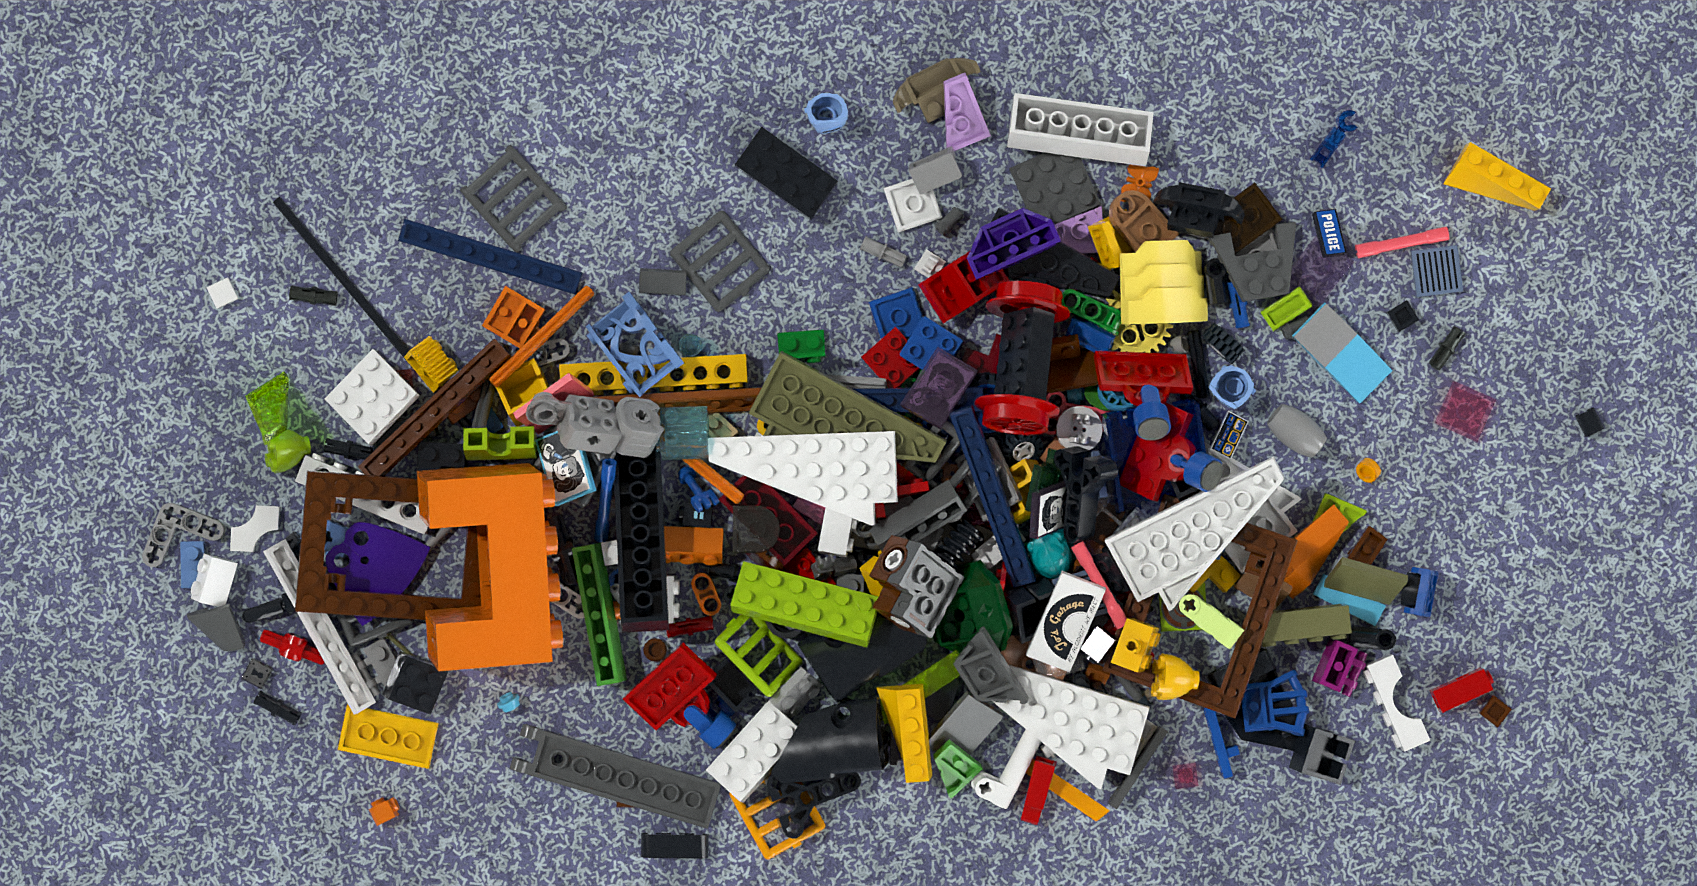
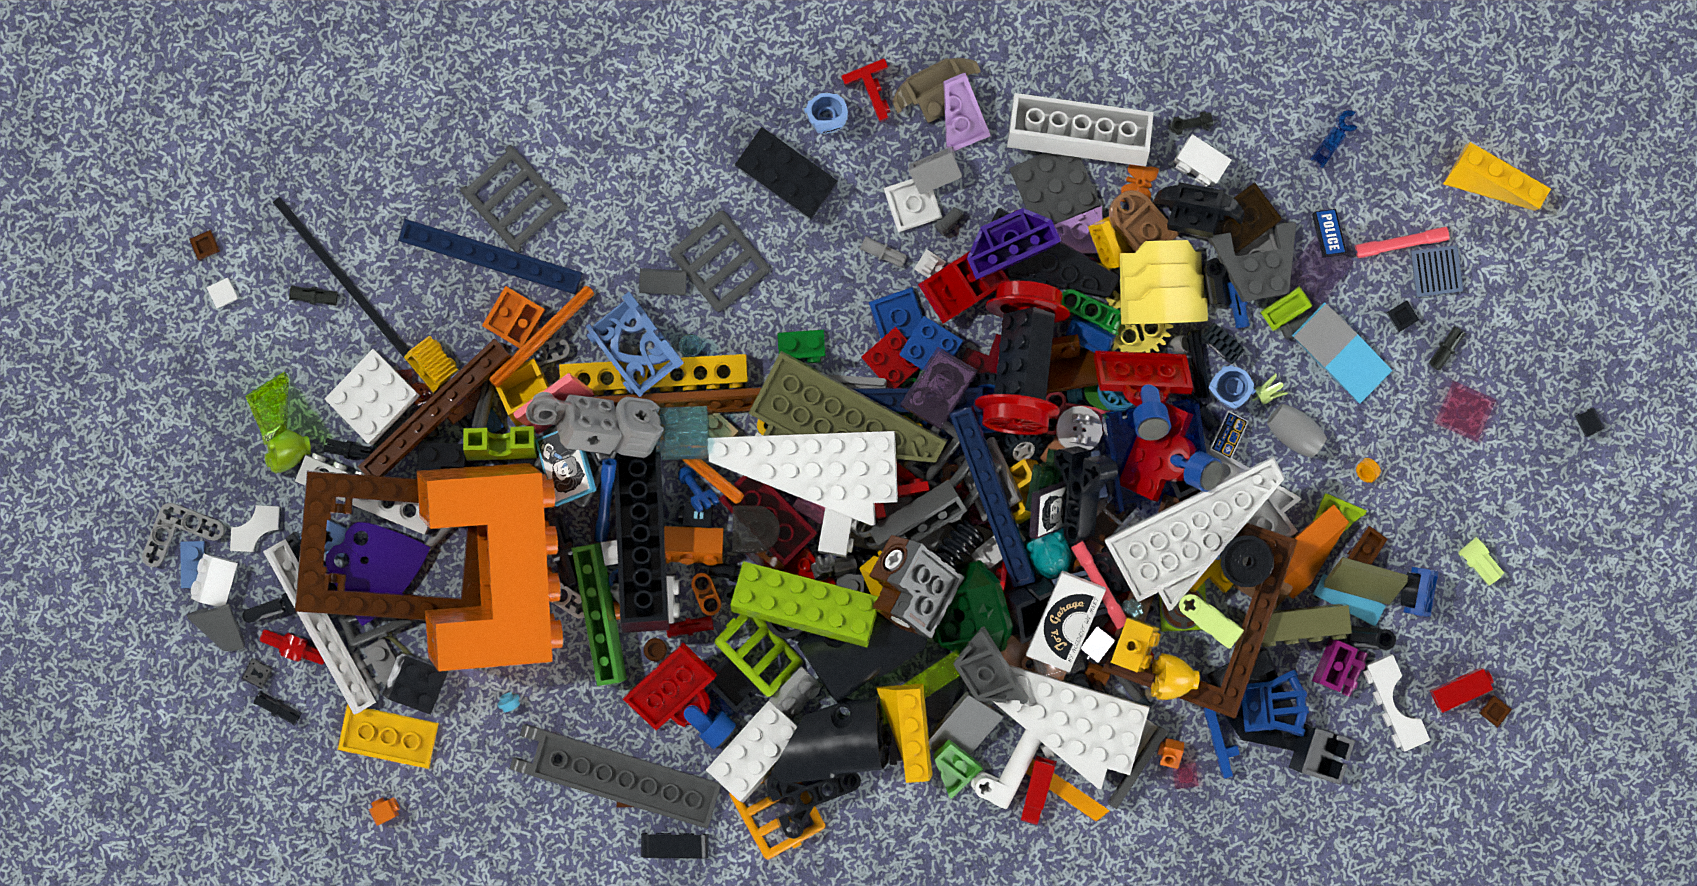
(204, 245): none -> reddish brown tile
(424, 392): none -> clear red tile
(872, 85): none -> red bracket
(1133, 608): none -> clear light blue plate
(1171, 752): none -> orange plate
(1178, 124): none -> pearl dark grey bar
(1201, 161): none -> white piece
(1261, 557): none -> black wheel
(1268, 393): none -> yellowish green piece
(1479, 558): none -> yellowish green piece

